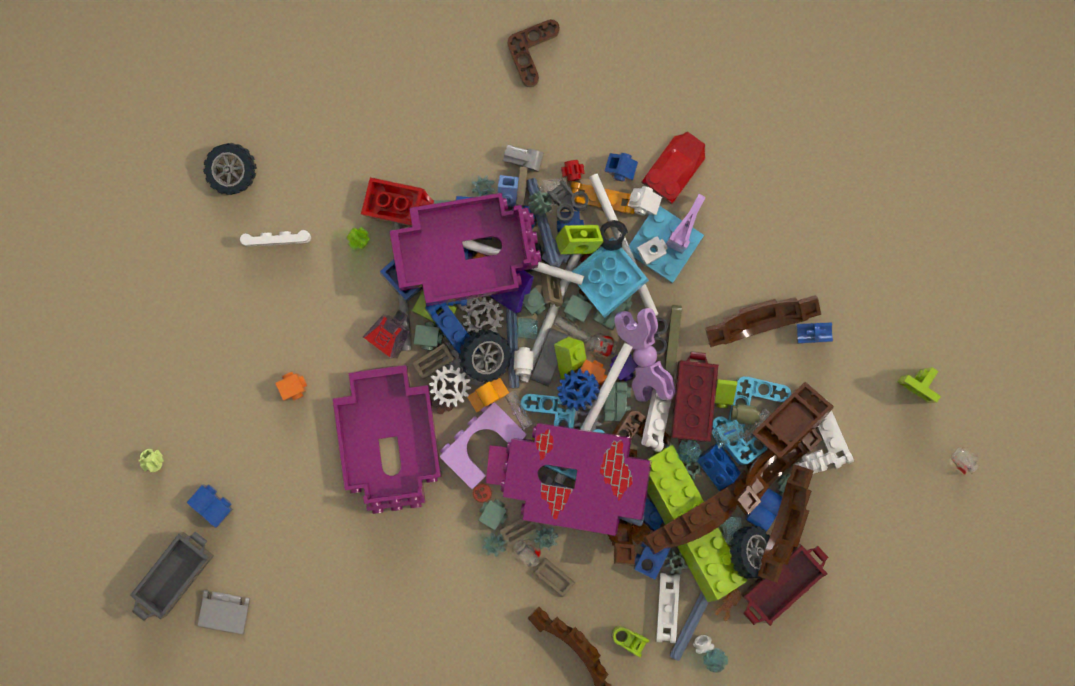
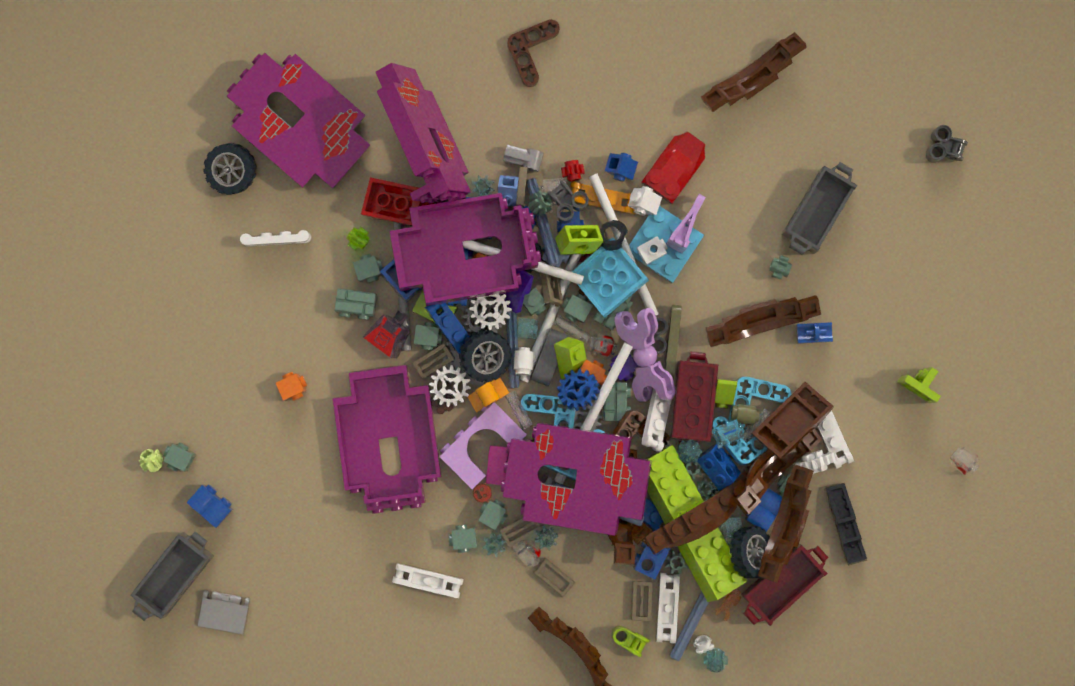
(178, 457): none -> sand green brick
(319, 142): none -> magenta panel
(355, 303): none -> sand green brick
(368, 268): none -> sand green brick
(423, 135): none -> magenta panel
(427, 580): none -> white plate
(463, 538): none -> sand green brick
(499, 319): none -> white gear
(634, 598): none -> dark tan tile
(702, 486): none -> clear light blue gear
(756, 75): none -> reddish brown piece
(780, 267): none -> sand green gear
(819, 209): none -> dark grey container
(846, 524): none -> black slope
(948, 147): none -> dark grey piece

